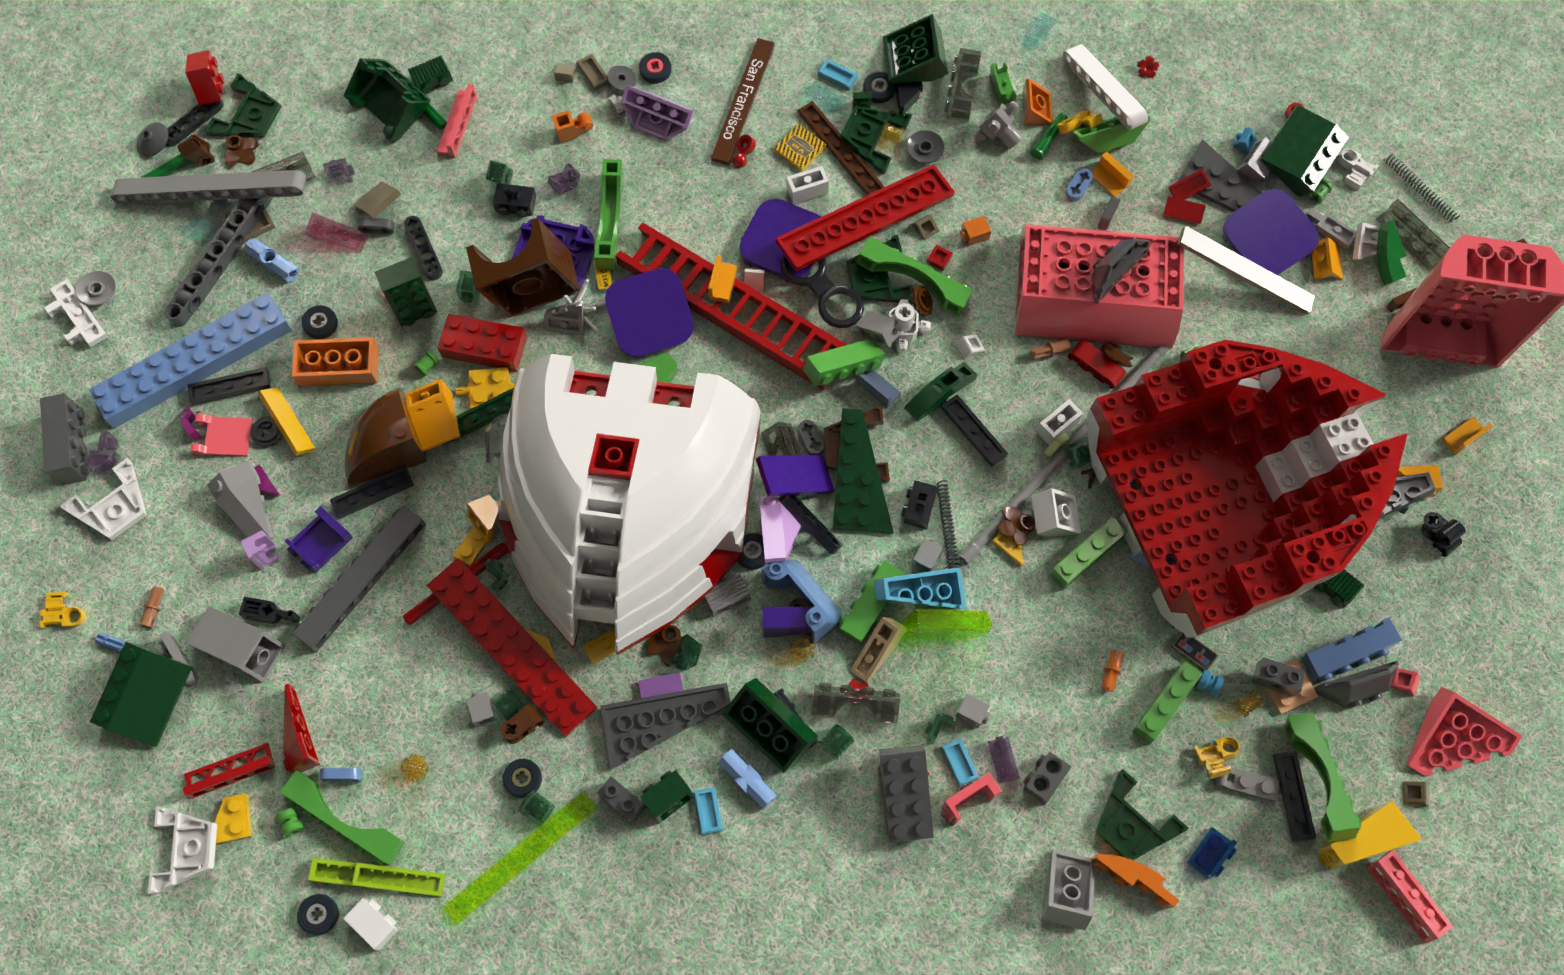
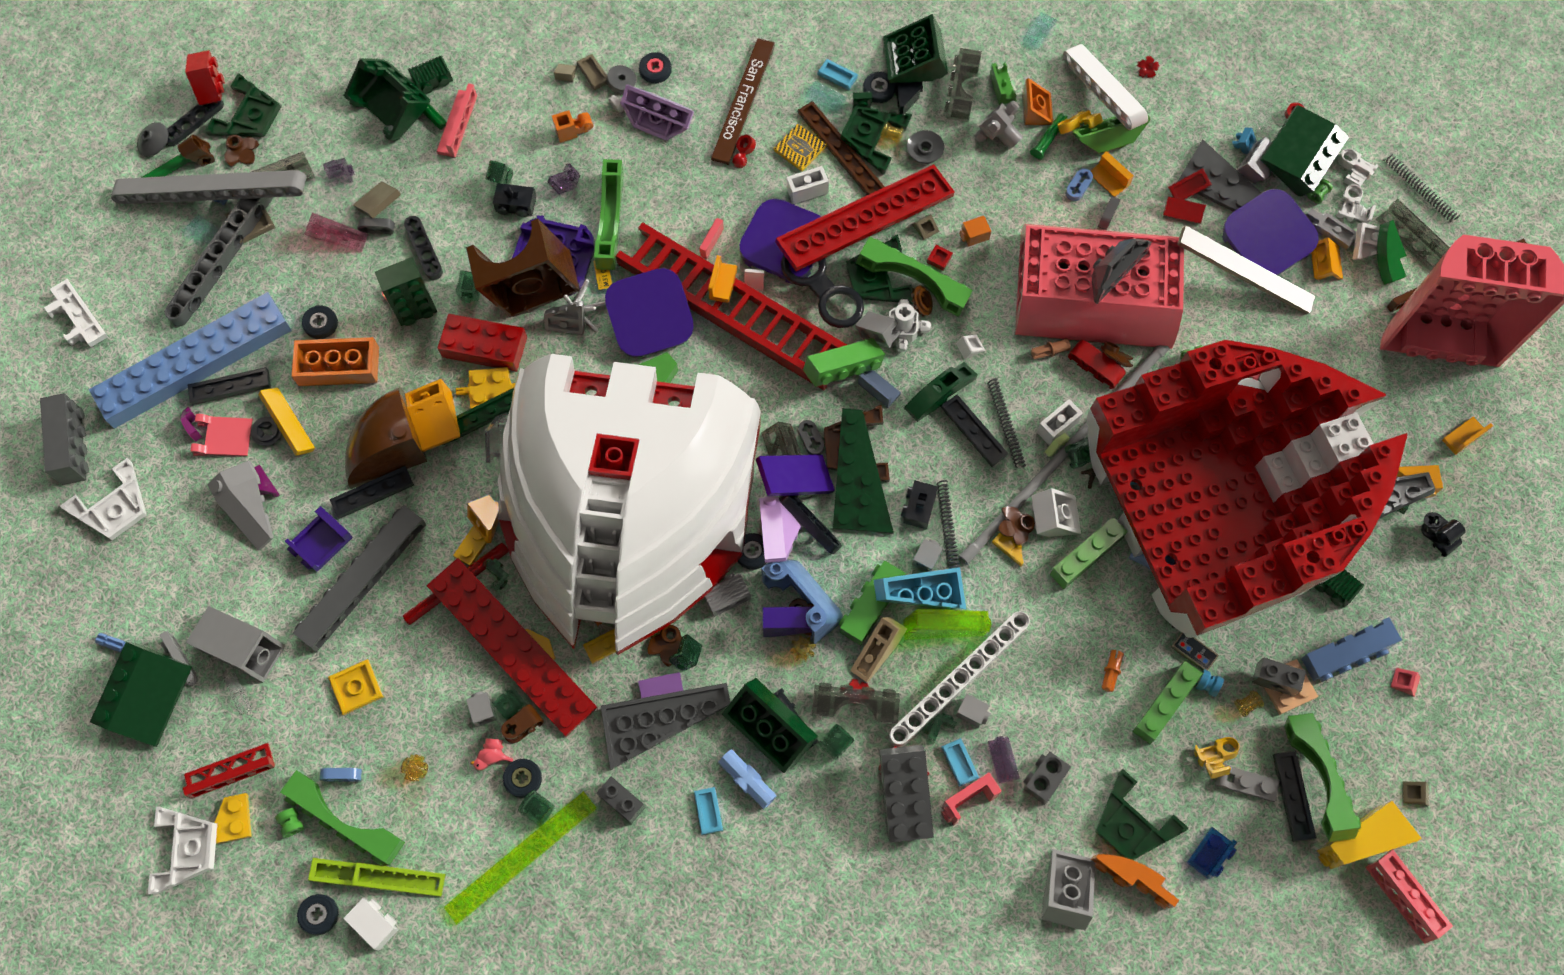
(57, 609): yellow piece -> none
(91, 283): light grey dish -> none
(105, 458): clear purple brick -> none
(152, 607): nougat axle -> none
(257, 548): lavender hinge -> none
(258, 610): black piece -> none
(264, 254): light blue piece -> none
(297, 742): red wedge -> none
(355, 687): none -> yellow tile
(426, 363): bright green bush -> none
(490, 754): none -> coral animal
(666, 795): dark green brick -> none
(711, 238): none -> coral tile
(964, 670): none -> white beam
(1008, 422): none -> dark grey piece
(1355, 210): none -> white piece
(1359, 686): dark grey wedge -> none
(1456, 732): coral slope -> none

